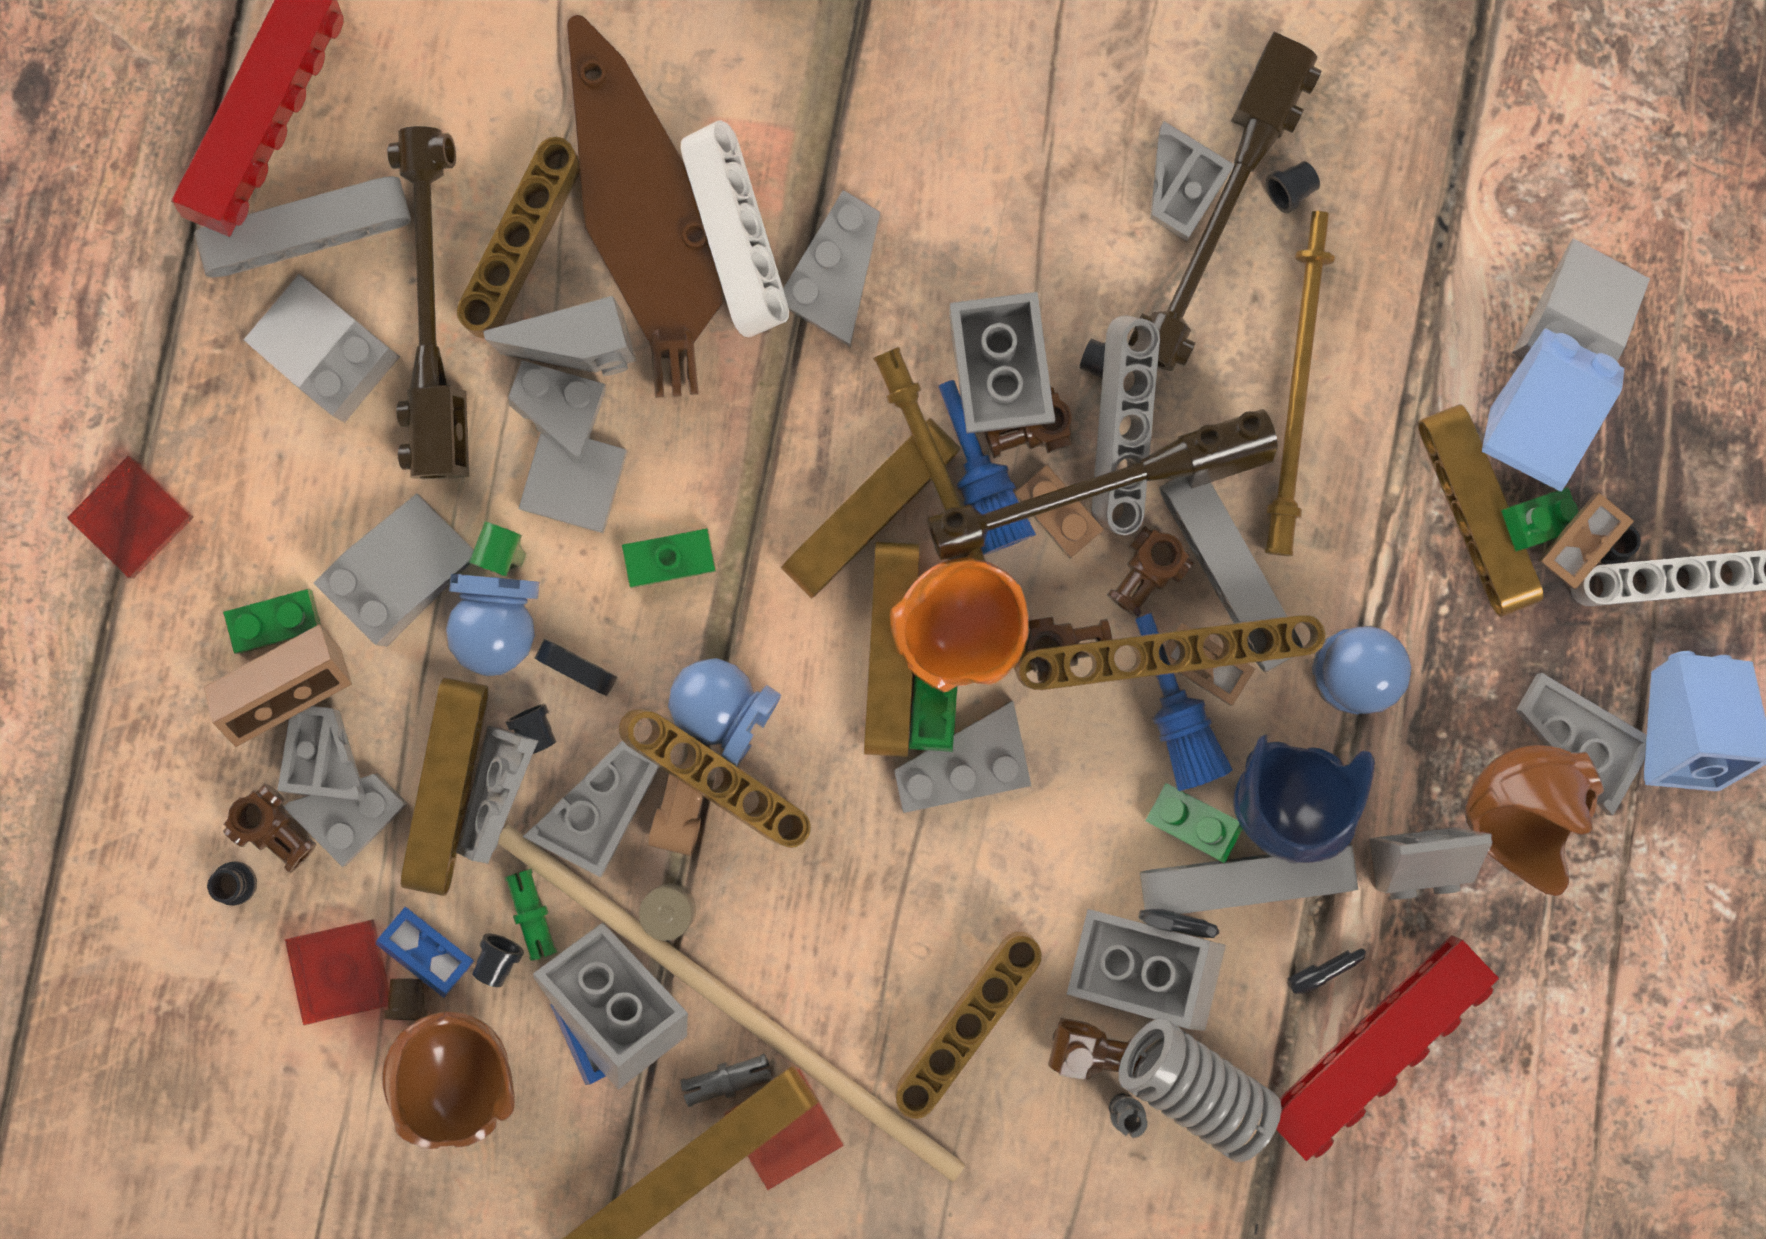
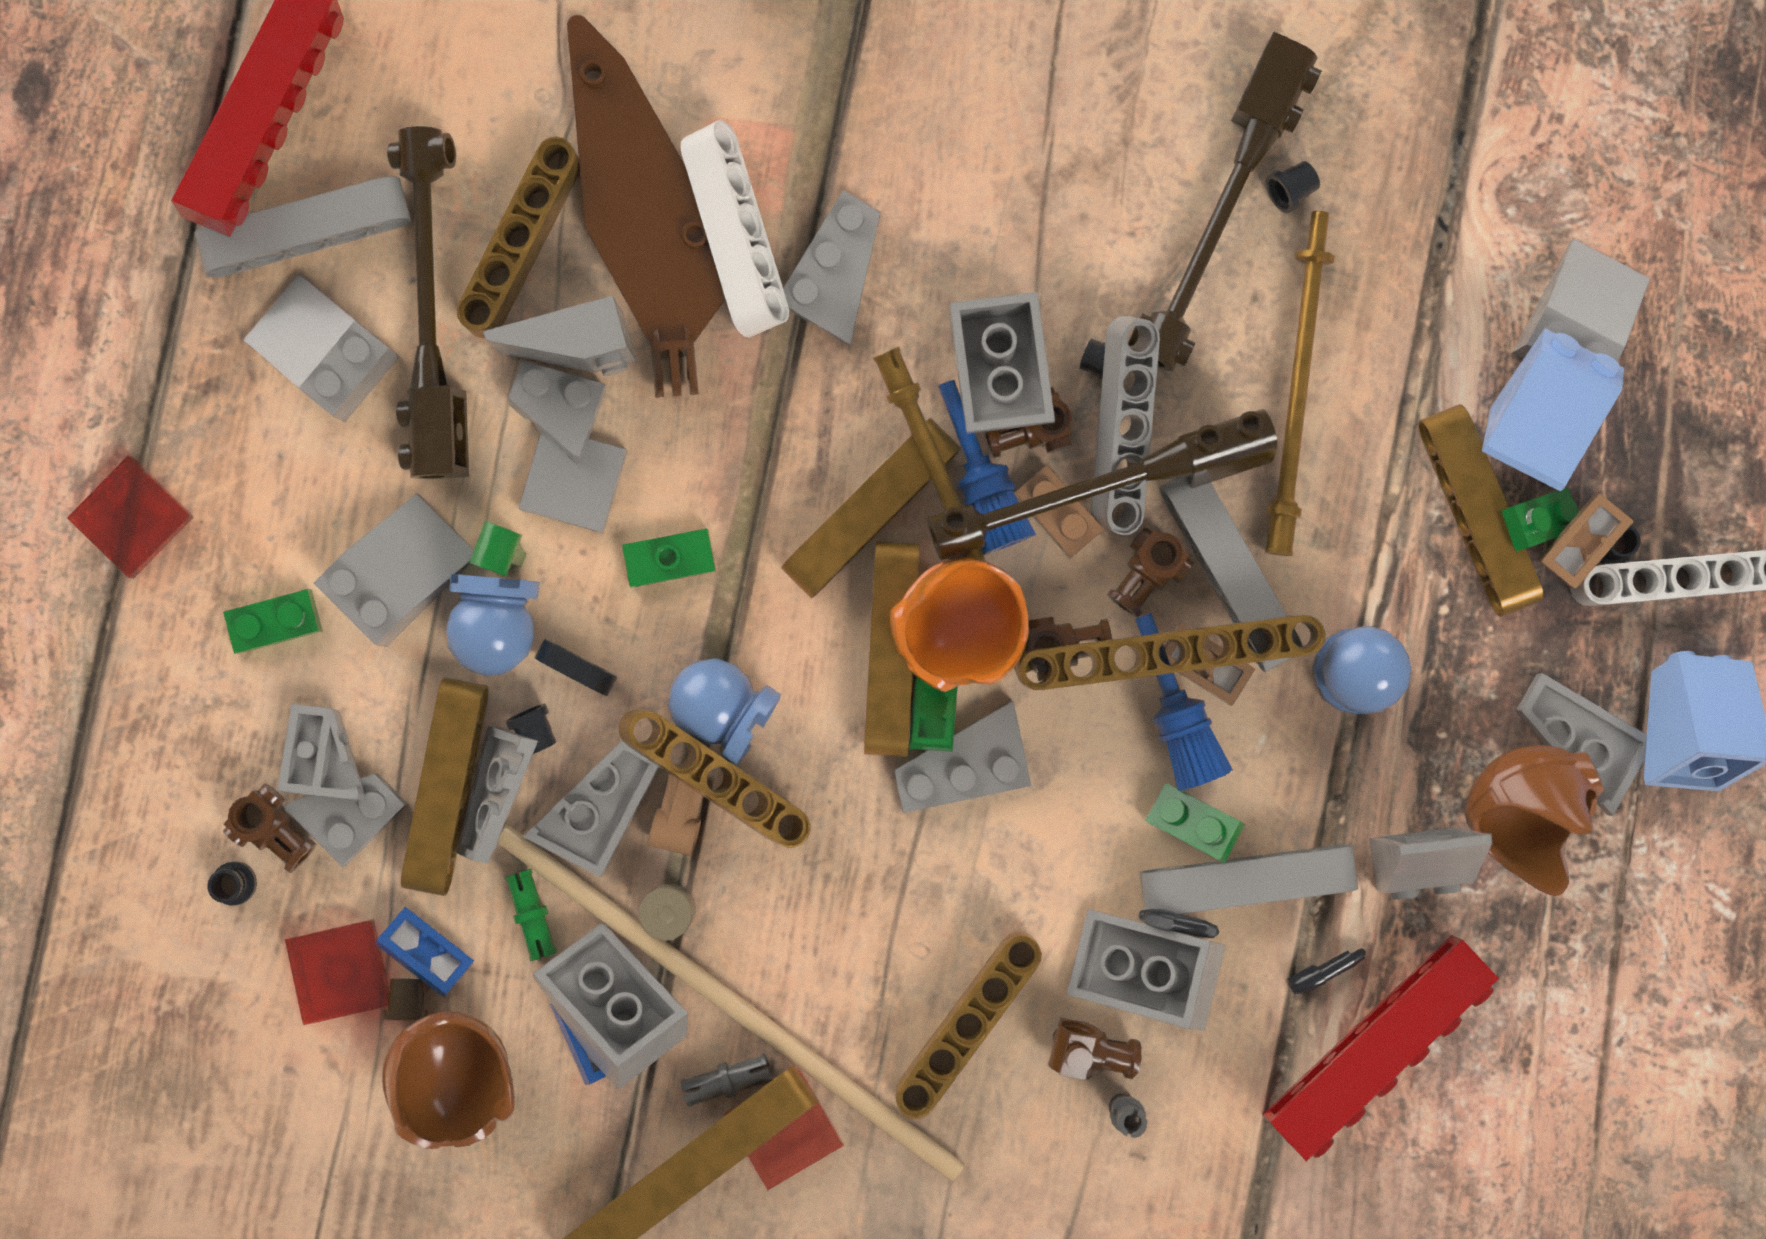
(277, 686): medium nougat brick -> none
(496, 959): black piece -> none
(1184, 181): light grey wing -> none
(1200, 1090): light grey piece -> none
(1301, 800): dark blue piece -> none

